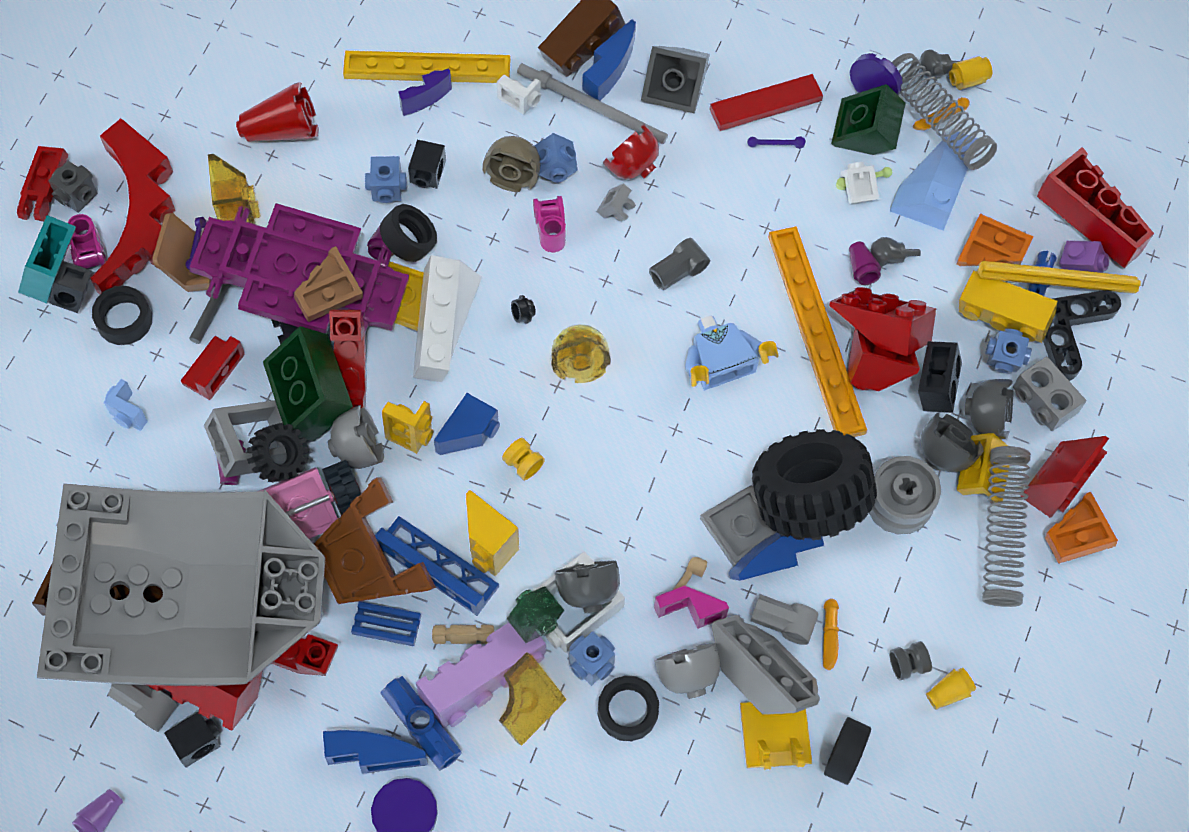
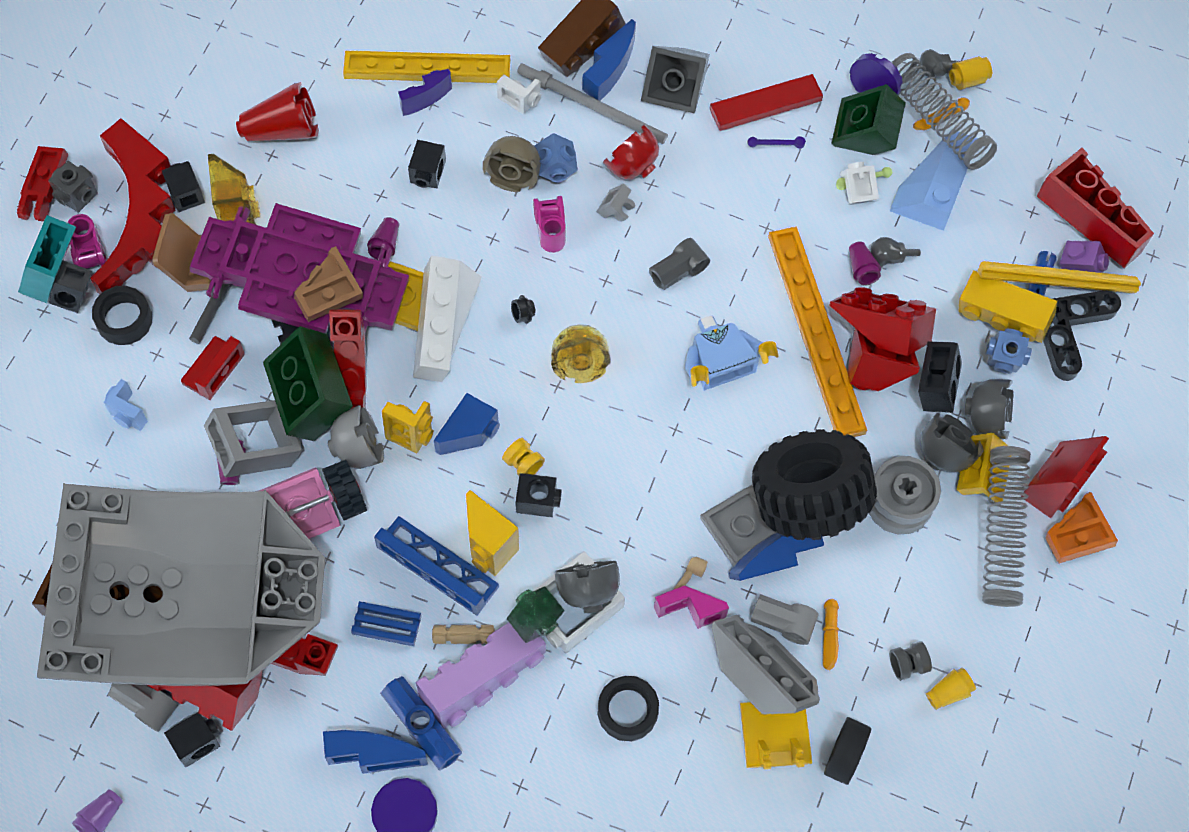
(183, 186): none -> black brick
(200, 223): dark purple hinge -> none
(293, 447): black tyre -> none
(354, 558): dark orange wing -> none
(385, 179): medium blue brick -> none
(399, 242): black tyre -> none
(528, 485): none -> black brick
(531, 699): clear yellow tile -> none
(592, 668): medium blue brick -> none
(689, 670): light grey cylinder -> none
(994, 243): orange wing -> none
(1054, 389): light grey brick -> none

